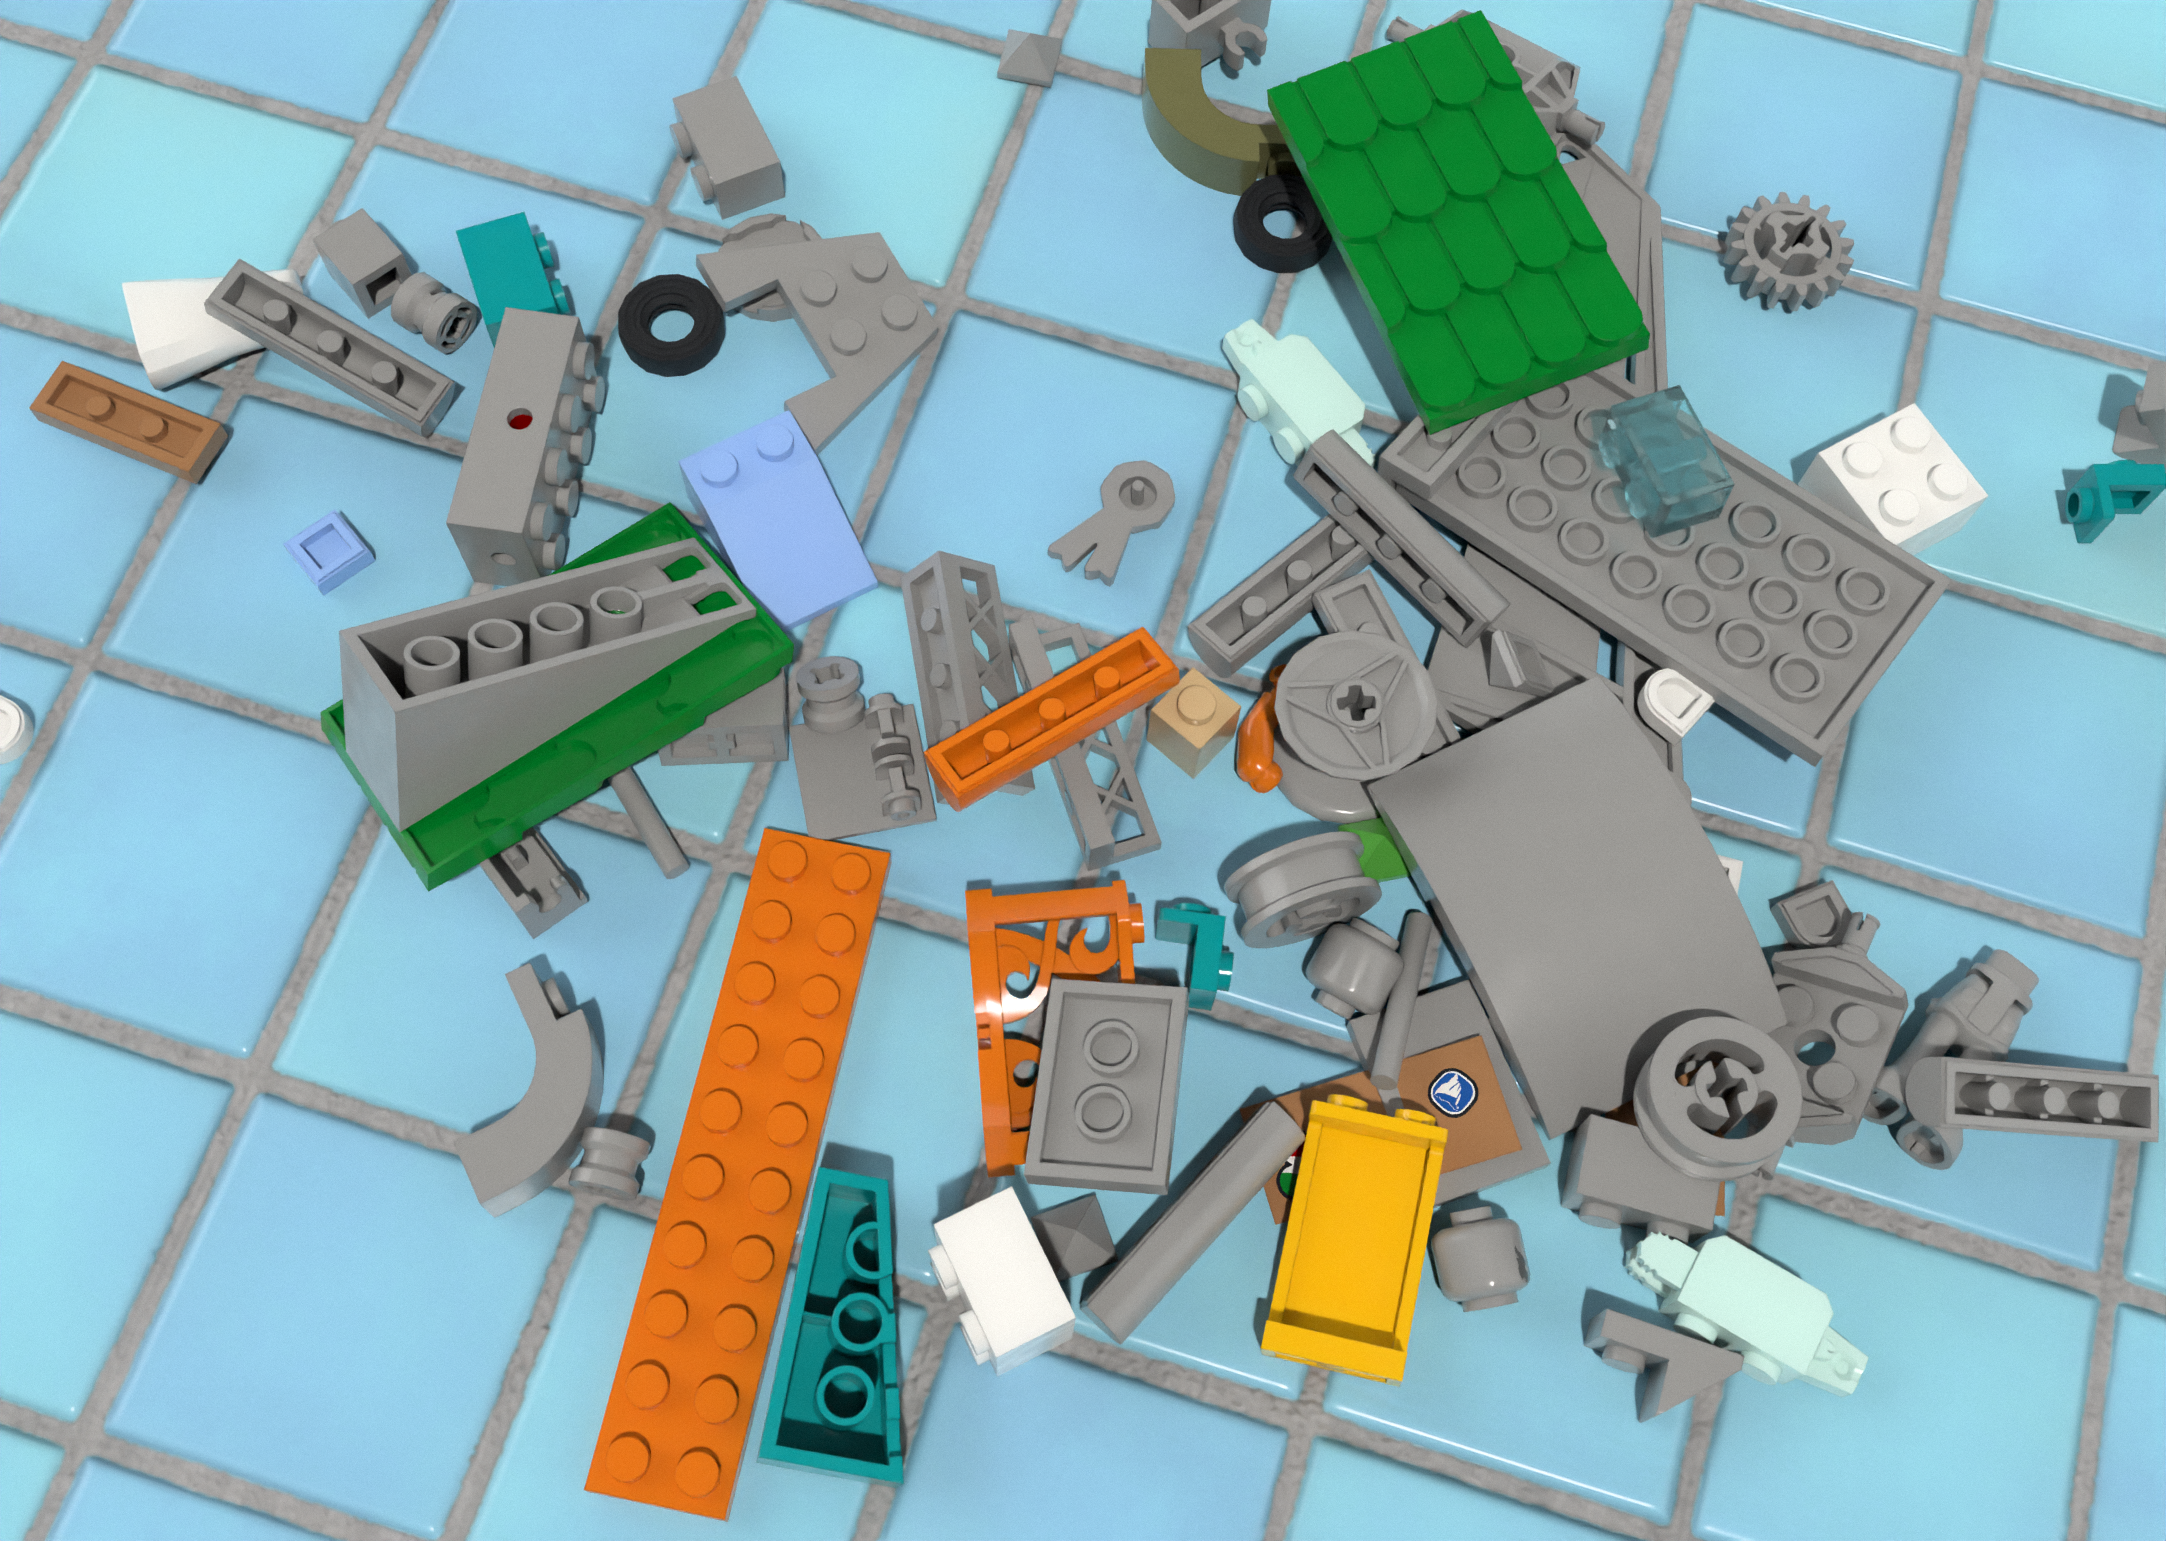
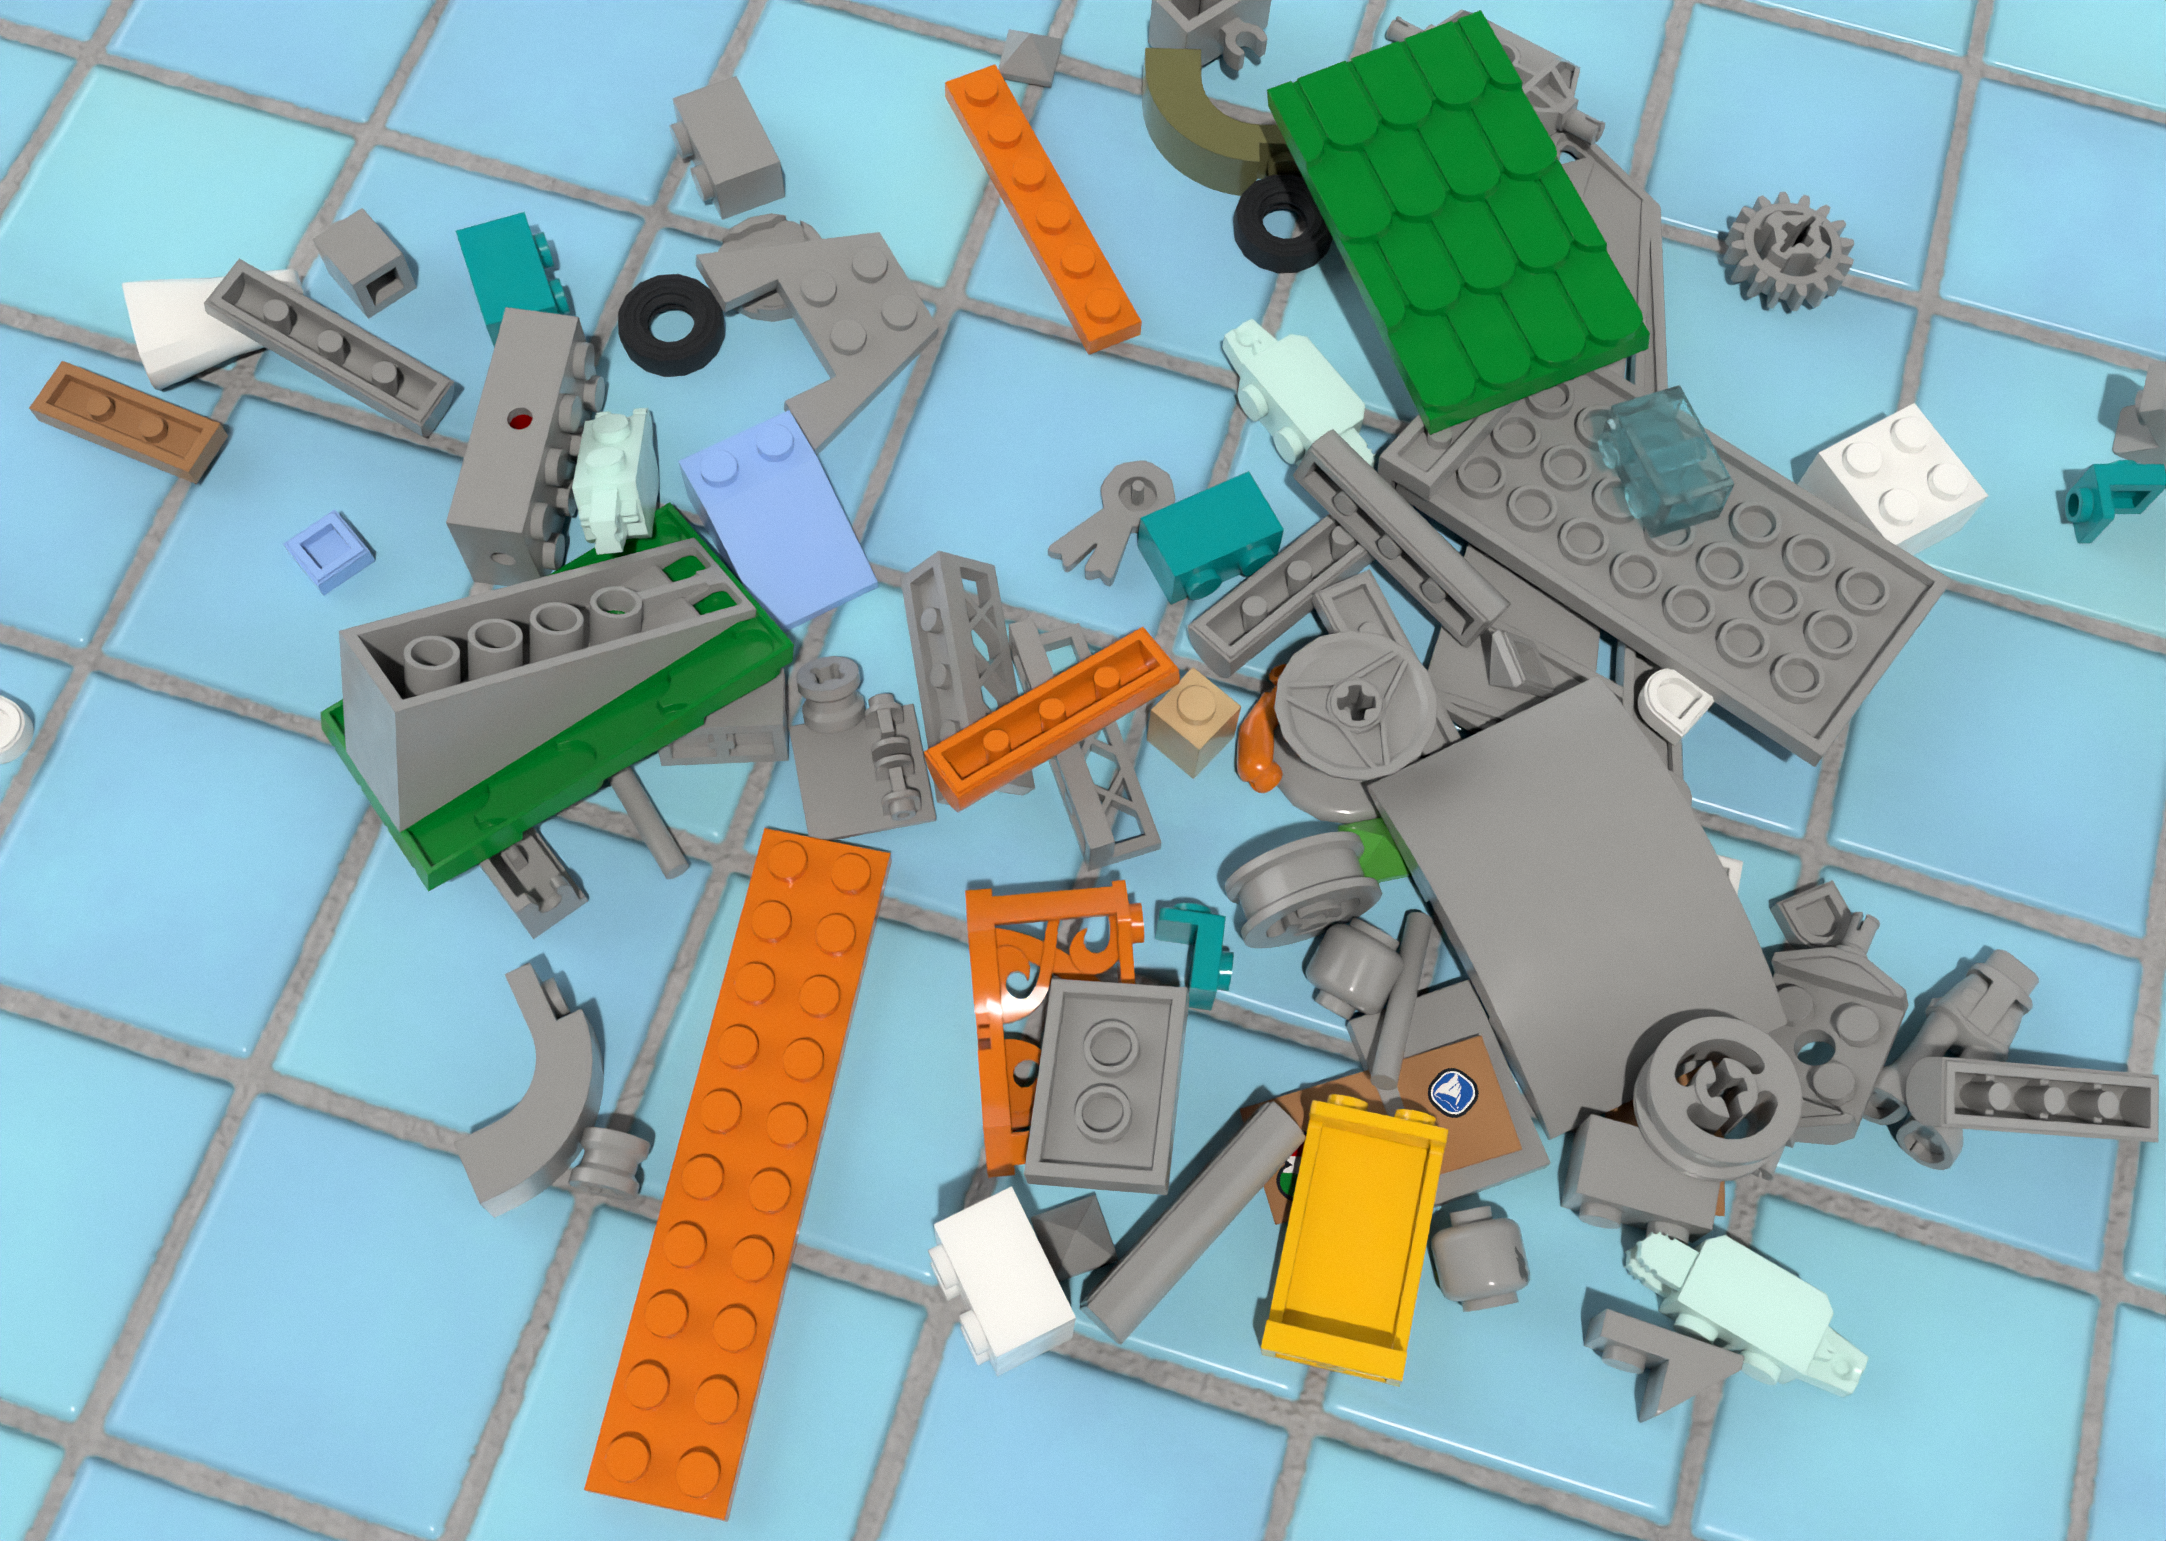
(427, 308): light grey wheel -> none
(616, 479): none -> light aqua hinge
(836, 1364): teal wedge -> none
(1043, 210): none -> orange plate
(1210, 538): none -> teal brick

